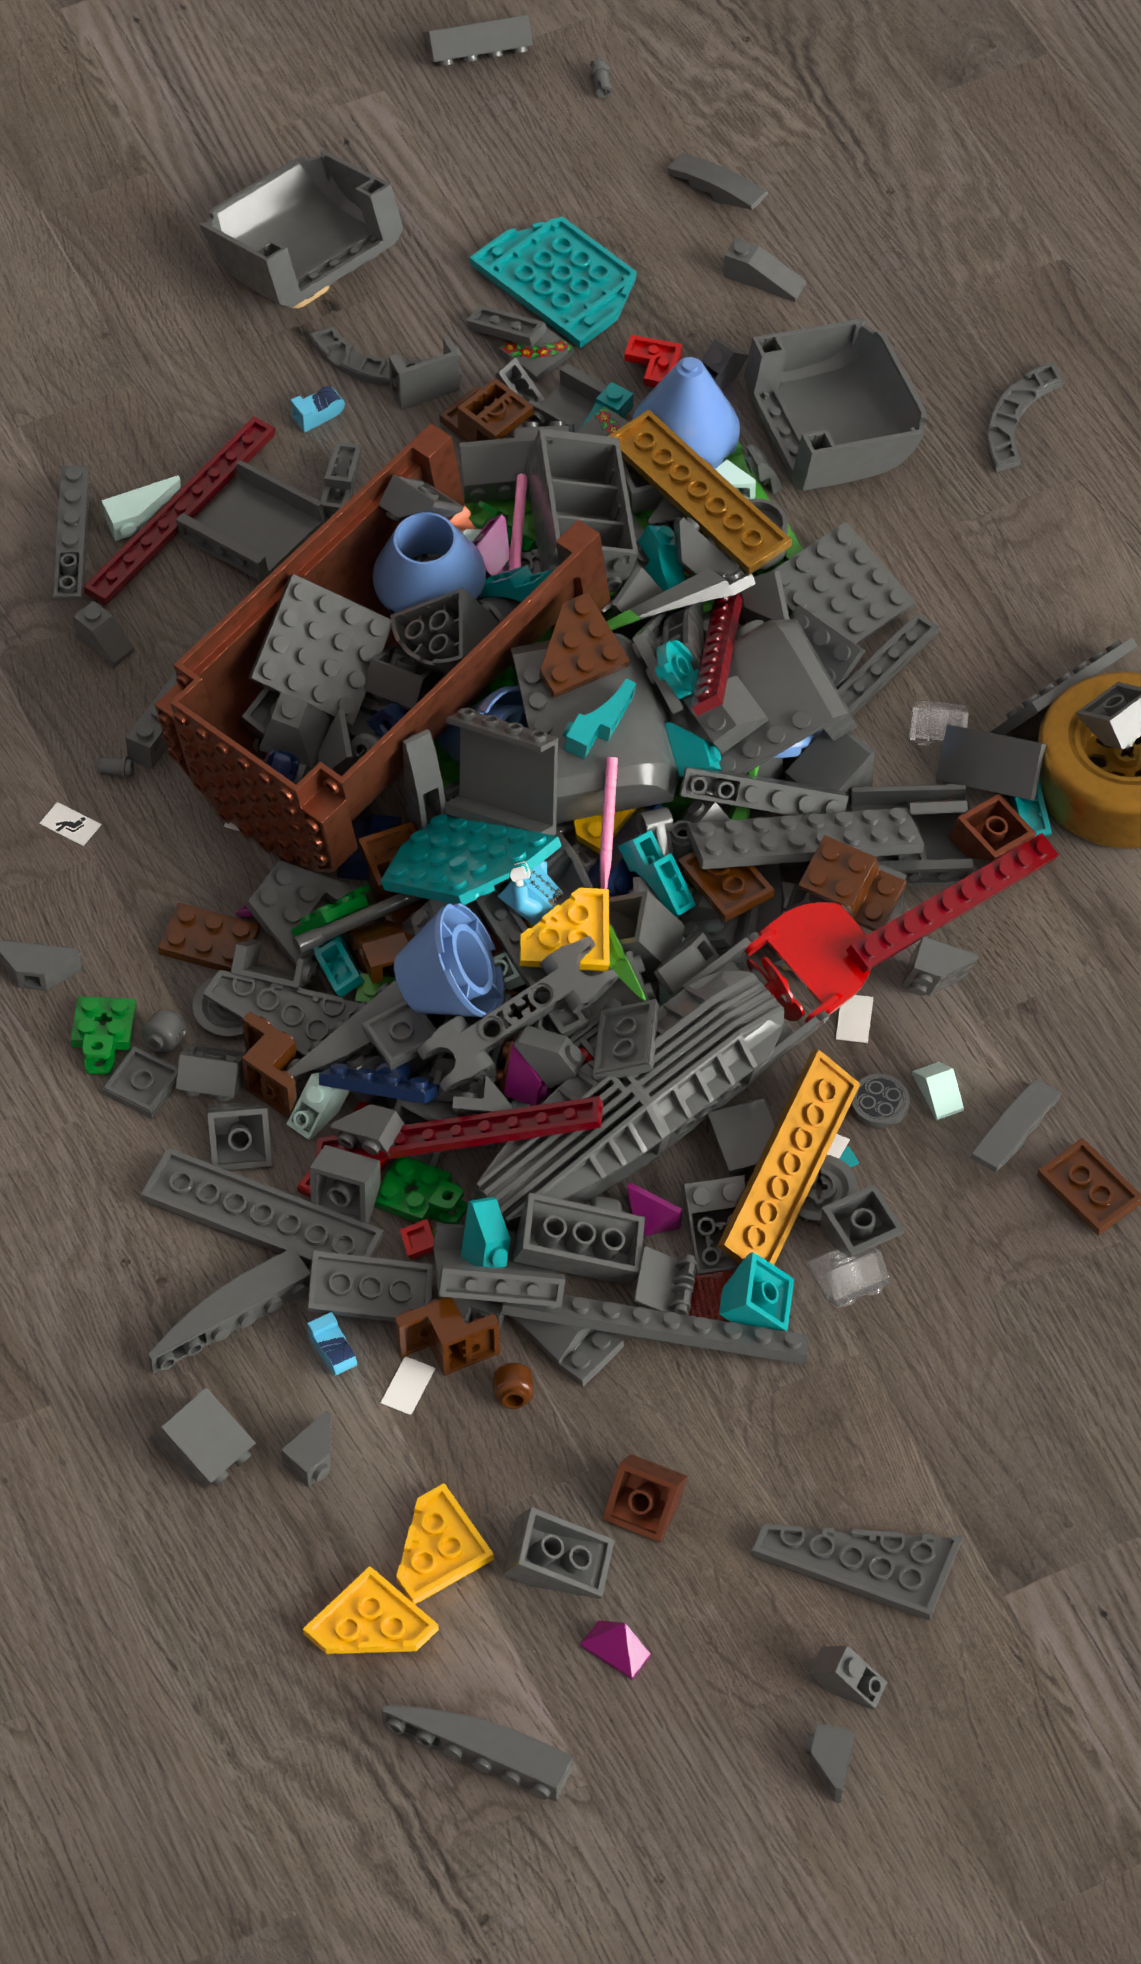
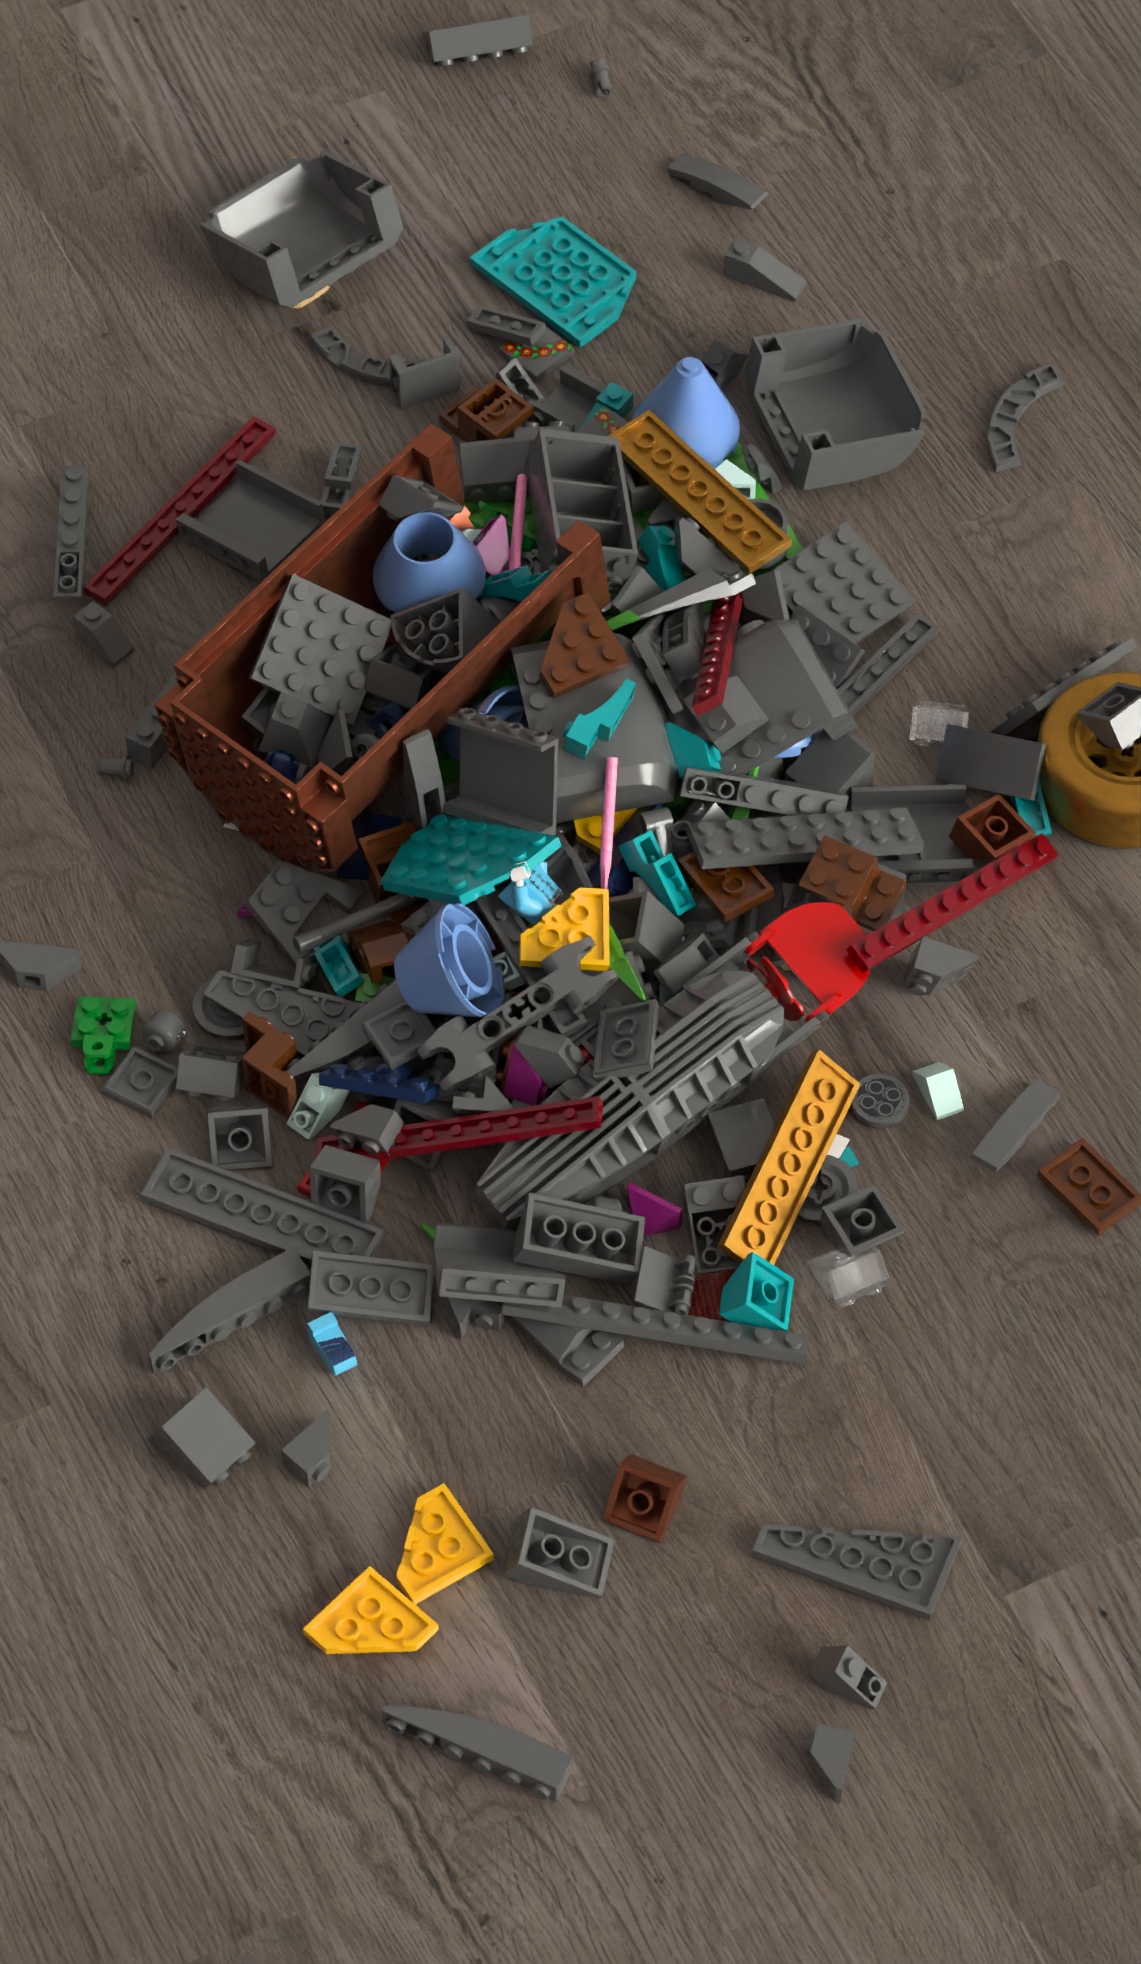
(70, 824): white sticker -> none
(132, 510): light aqua slope -> none
(205, 937): reddish brown plate -> none
(316, 408): medium azure leg -> none
(329, 913): green plate -> none
(408, 1385): white sticker -> none
(418, 1239): red plate -> none
(432, 1197): green plate -> none
(447, 1334): reddish brown bracket -> none
(485, 1234): teal slope -> none
(513, 1385): reddish brown head -> none
(616, 1647): magenta slope -> none
(657, 354): red panel -> none
(676, 668): teal plate -> none
(855, 1019): white sticker -> none
(936, 806): dark grey tile -> none

